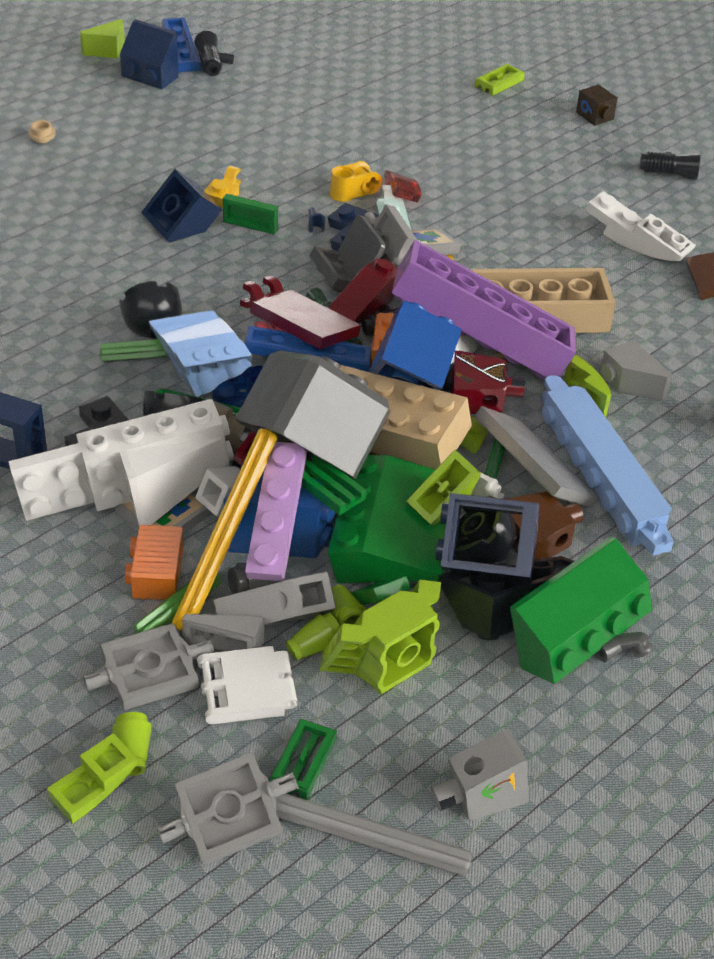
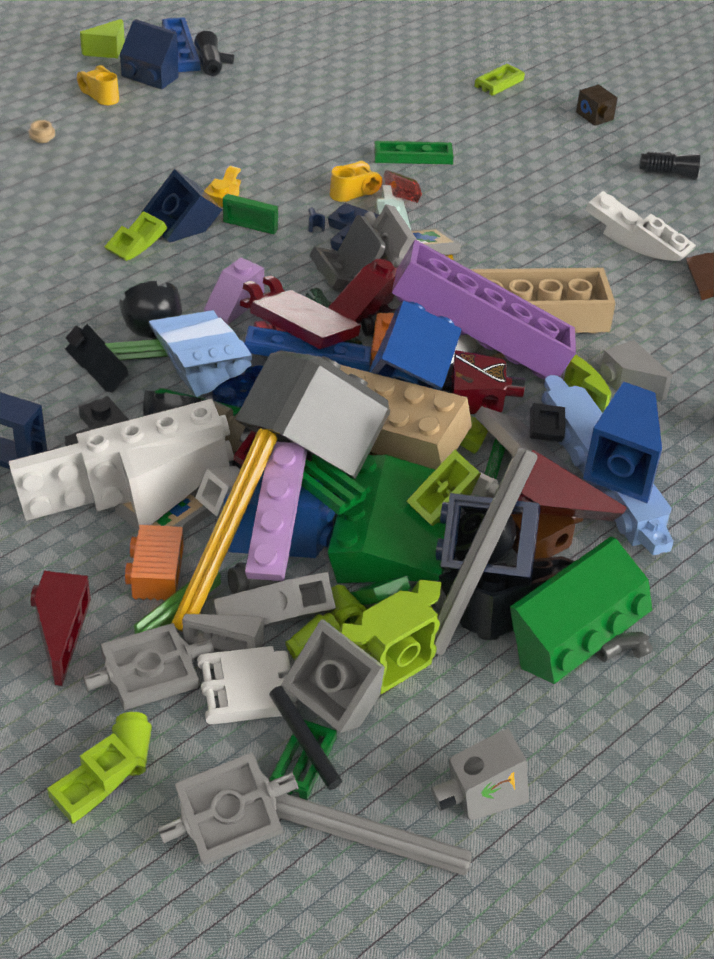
(61, 611): none -> dark red slope
(96, 357): none -> black piece
(99, 85): none -> yellow piece
(140, 236): none -> lime slope
(228, 289): none -> lavender slope
(305, 738): none -> black bar
(335, 678): none -> light grey slope
(413, 152): none -> green tile
(483, 546): none -> light grey axle
(547, 422): none -> black plate
(566, 494): none -> dark red slope
(626, 444): none -> blue slope

